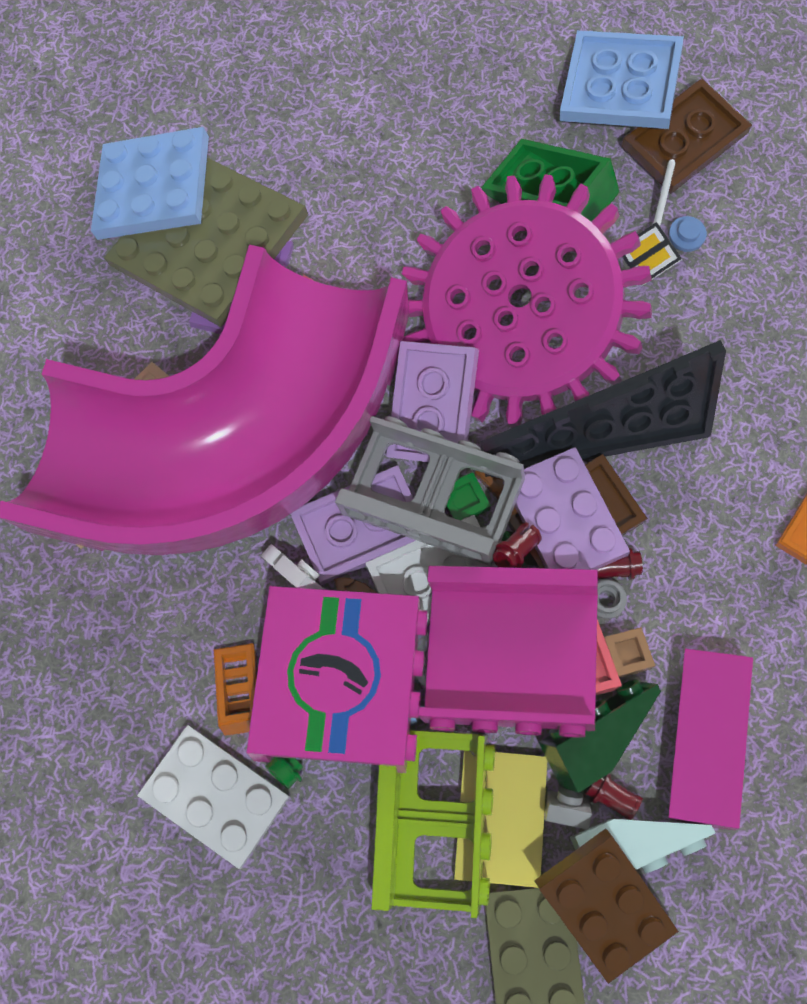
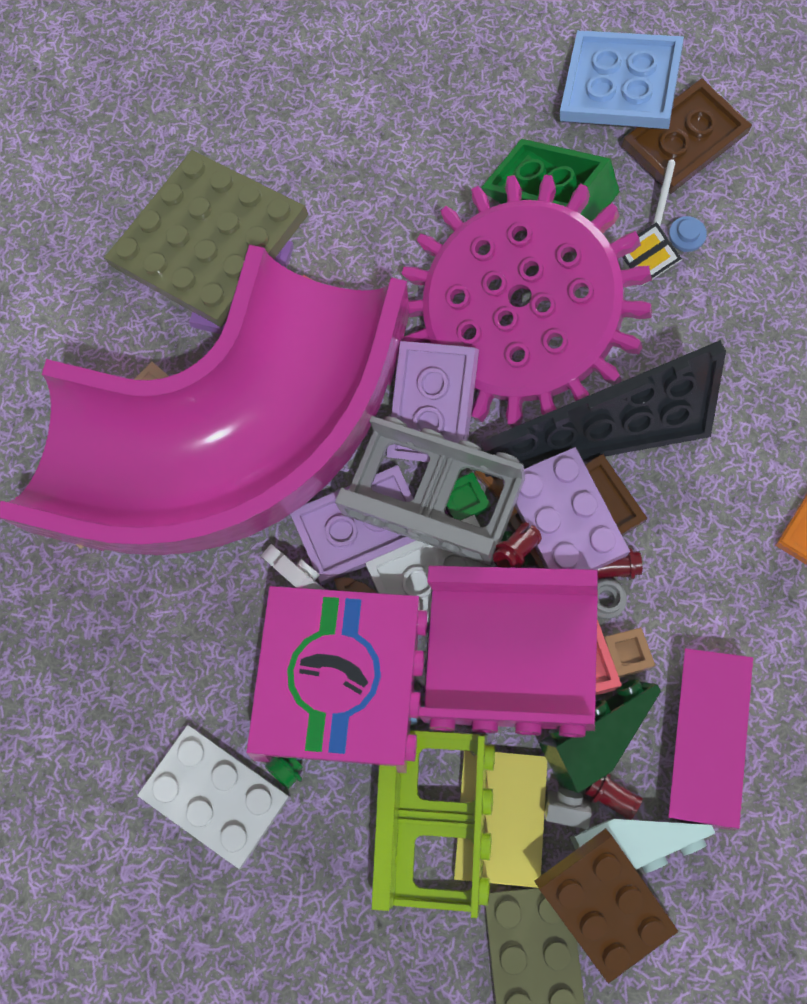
(150, 183): light blue plate -> none
(240, 722): orange slope -> none

